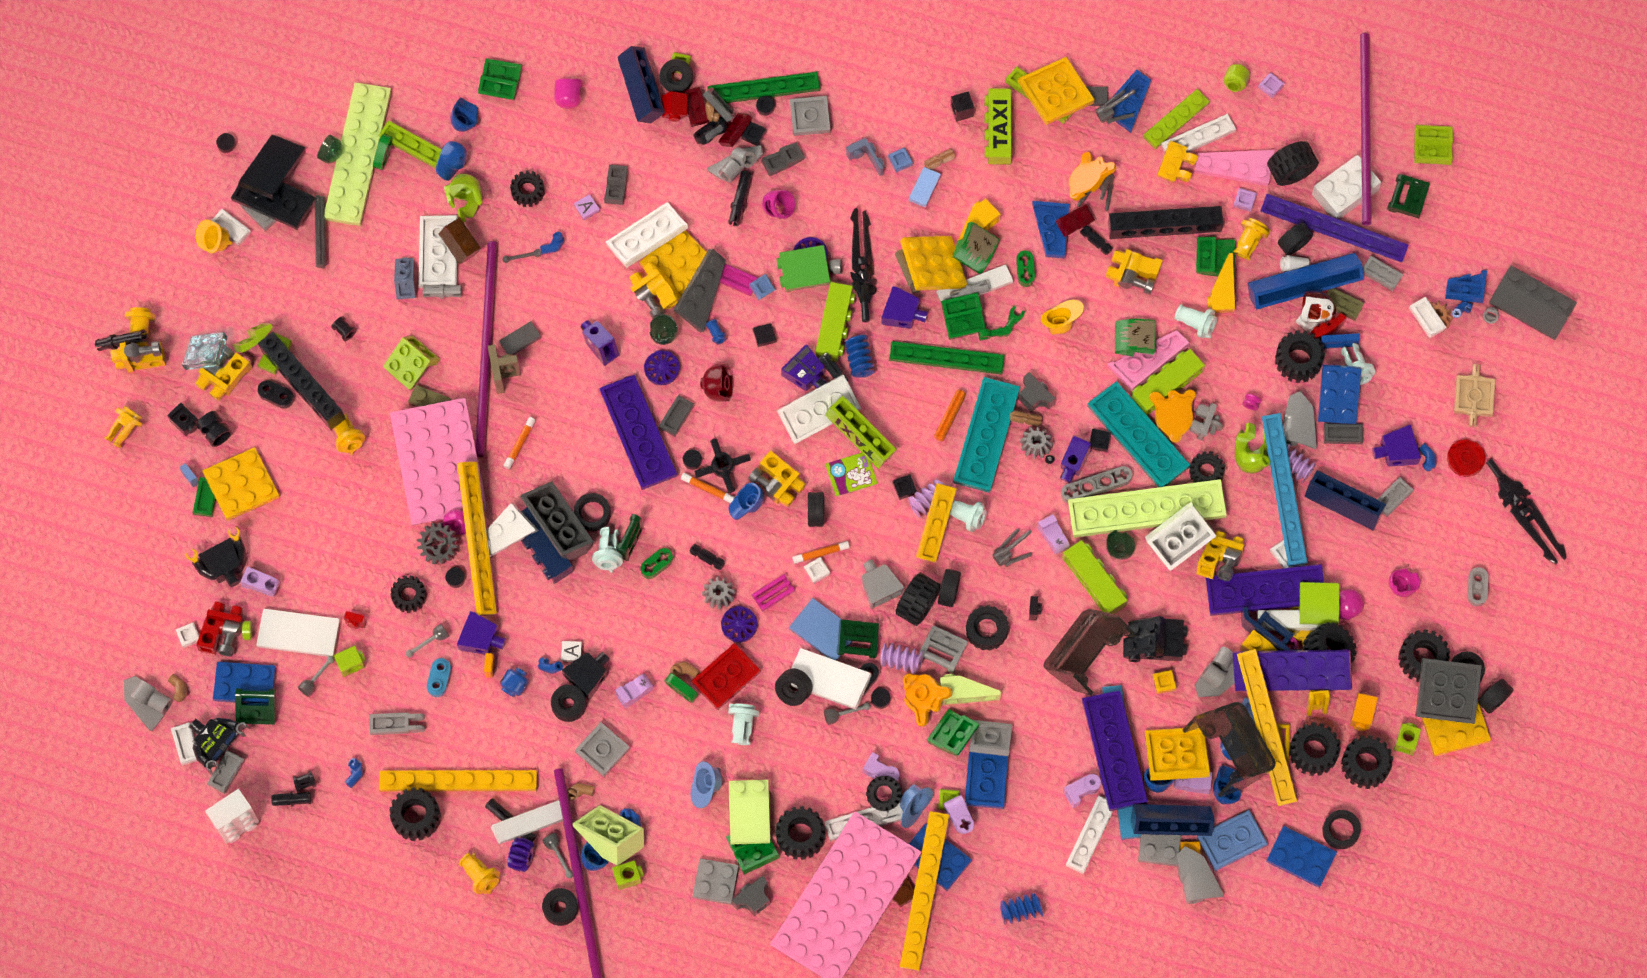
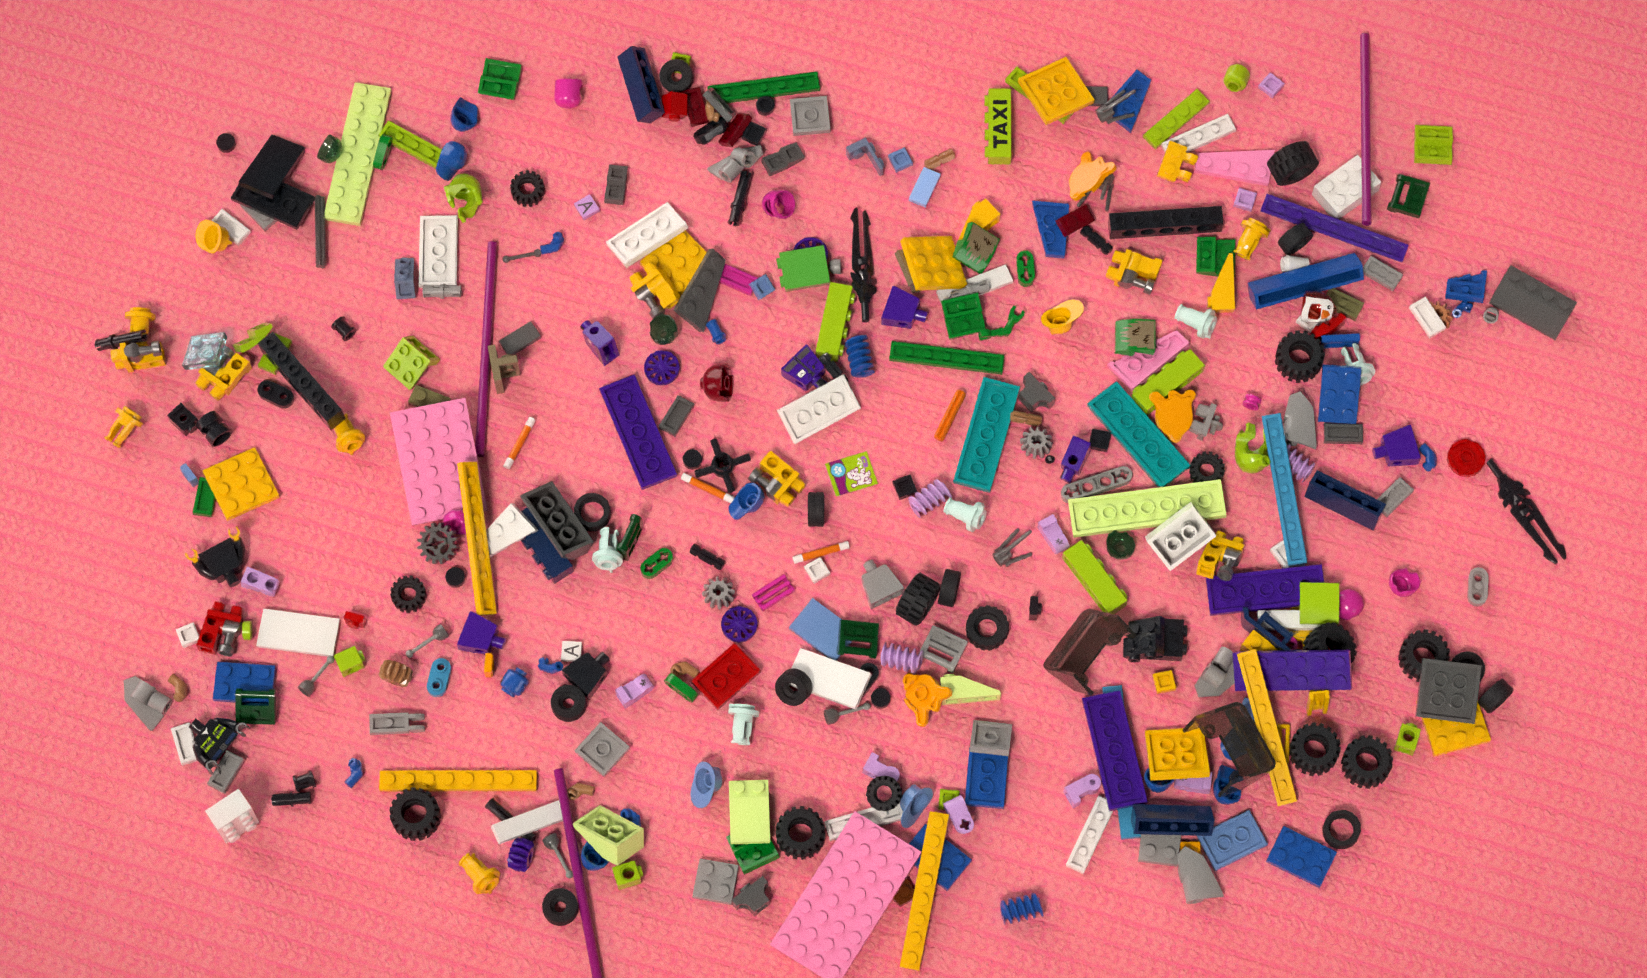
(395, 673): none -> medium nougat gear
(459, 240): reddish brown brick -> none
(764, 335): black tile -> none
(860, 432): lime brick -> none
(936, 522): yellow plate -> none
(952, 732): green slope -> none
(962, 106): black brick -> none
(1363, 712): light orange slope -> none
(1474, 395): tan plate -> none

